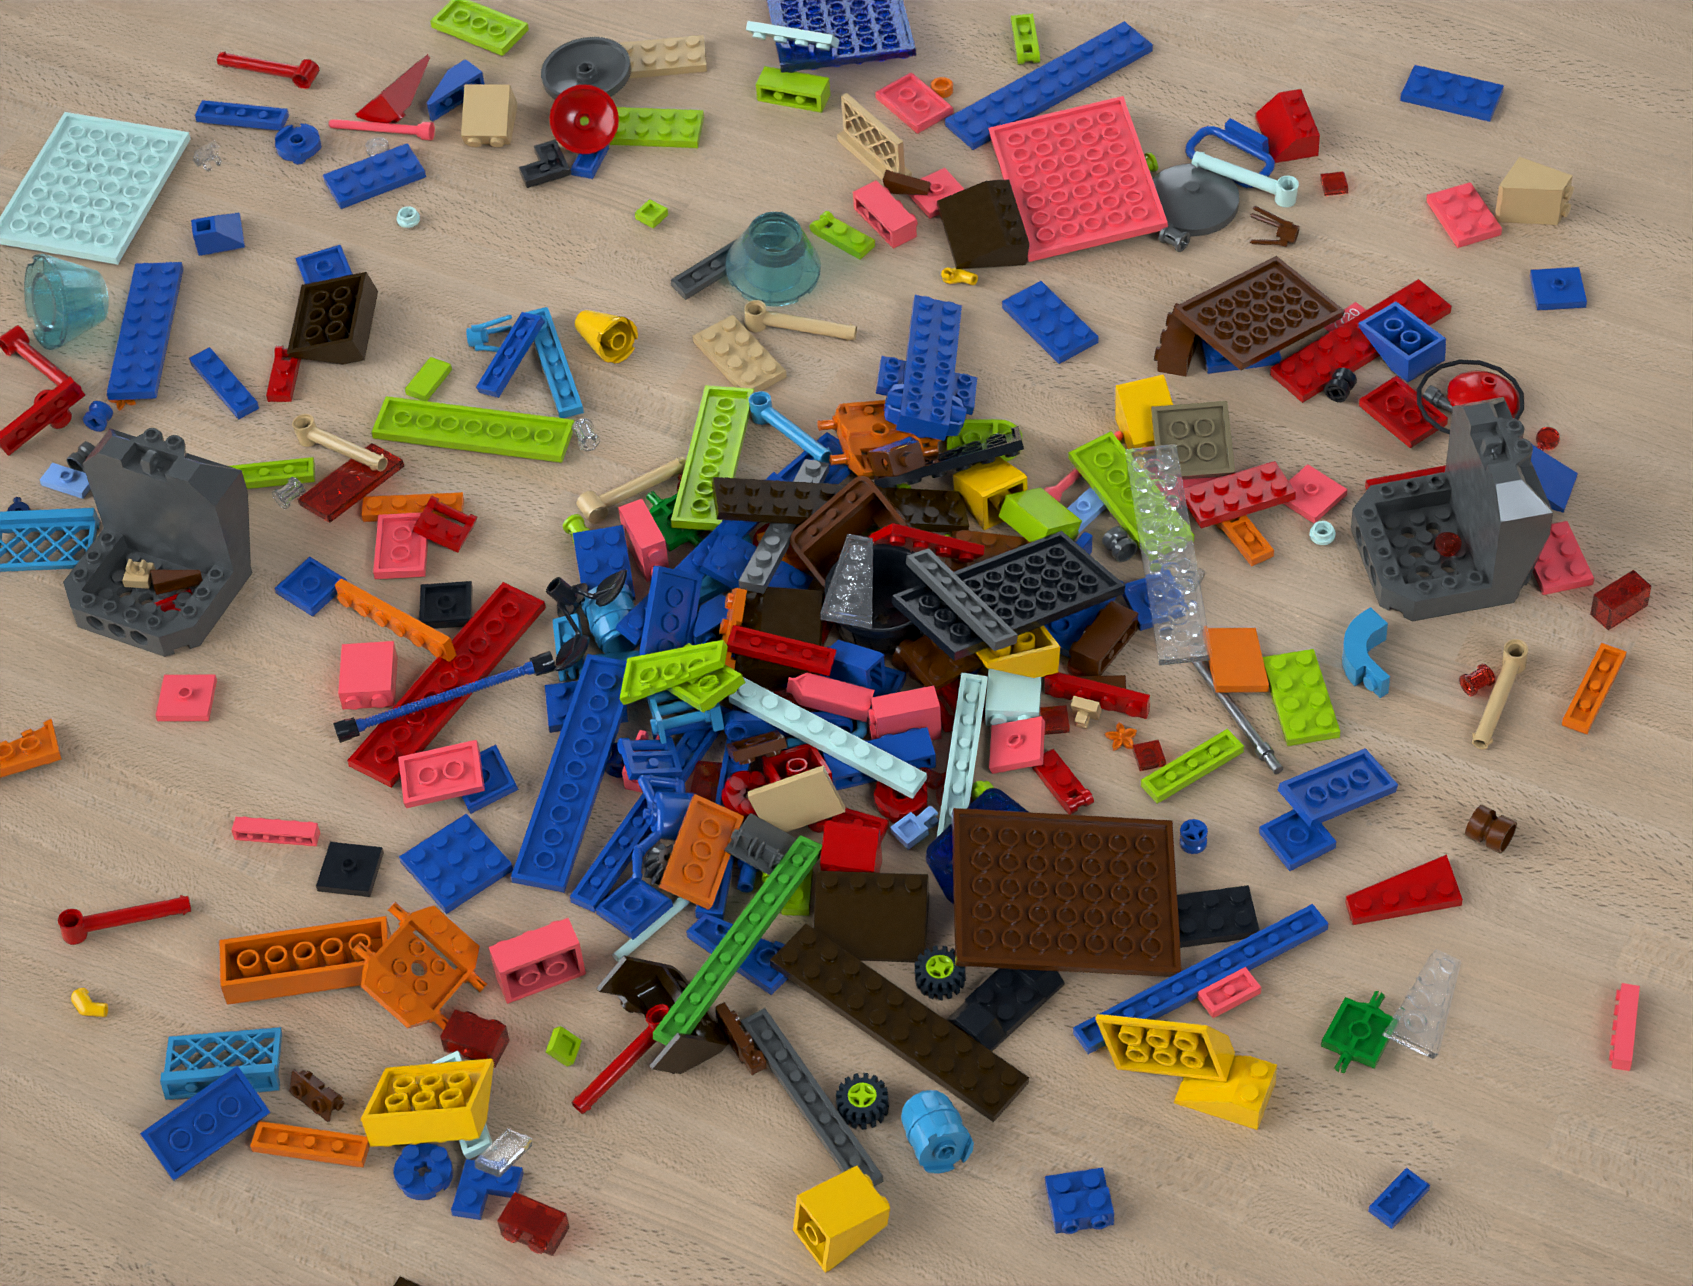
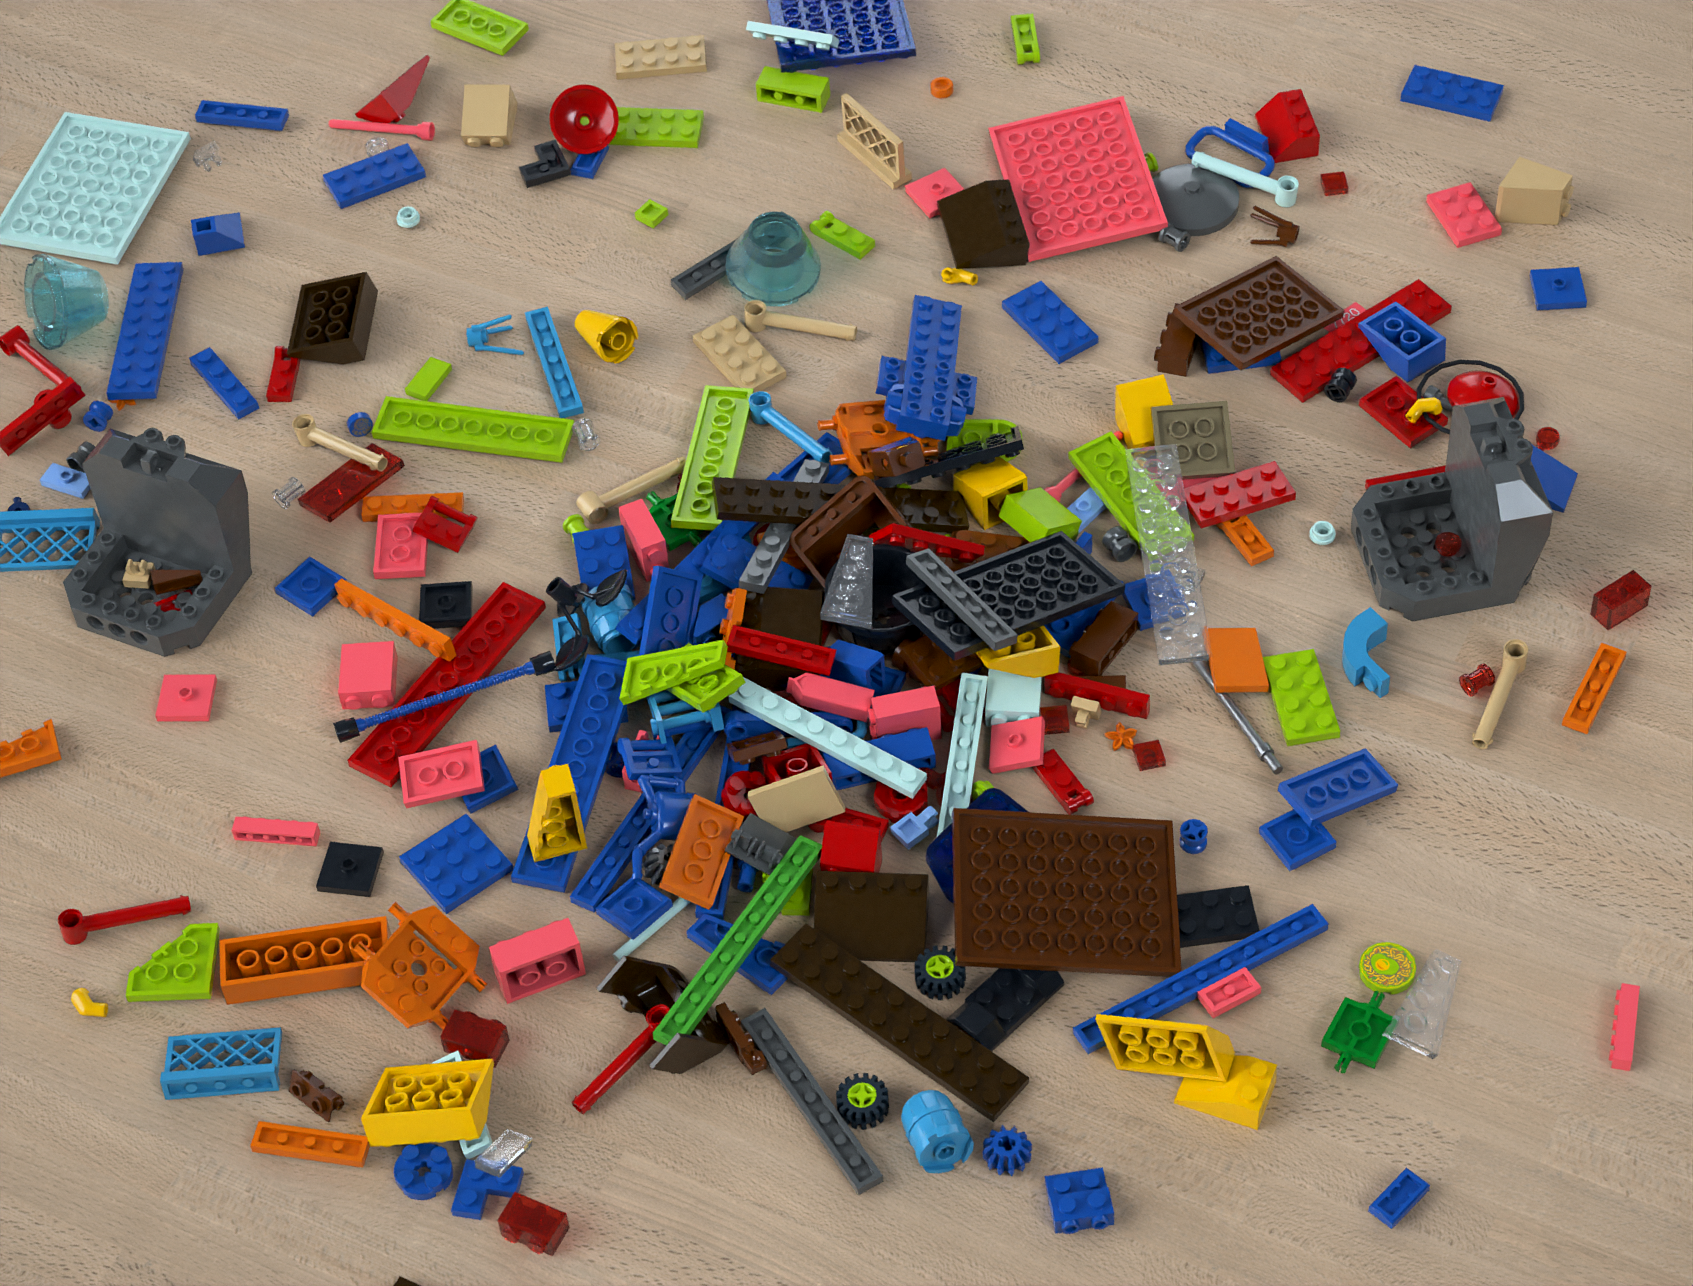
(178, 968): none -> lime plate
(205, 1123): blue plate -> none
(277, 472): lime plate -> none
(301, 75): red piece -> none
(306, 145): blue plate -> none
(323, 265): blue tile -> none
(359, 424): none -> blue tile
(451, 88): blue slope -> none
(510, 354): blue plate -> none
(555, 816): none -> yellow wedge
(563, 1046): lime plate -> none
(587, 62): dark grey dish -> none
(706, 779): clear red plate -> none
(839, 1216): yellow slope -> none
(885, 214): coral brick -> none
(904, 184): reddish brown piece -> none
(914, 102): coral tile -> none
(1007, 1150): none -> blue gear
(1050, 83): blue plate -> none
(1192, 766): lime plate -> none
(1314, 494): coral plate -> none
(1387, 968): none -> tile
(1409, 893): red wing -> none
(1422, 405): none -> yellow arm
(1494, 830): reddish brown wheel -> none
(1562, 562): coral plate -> none

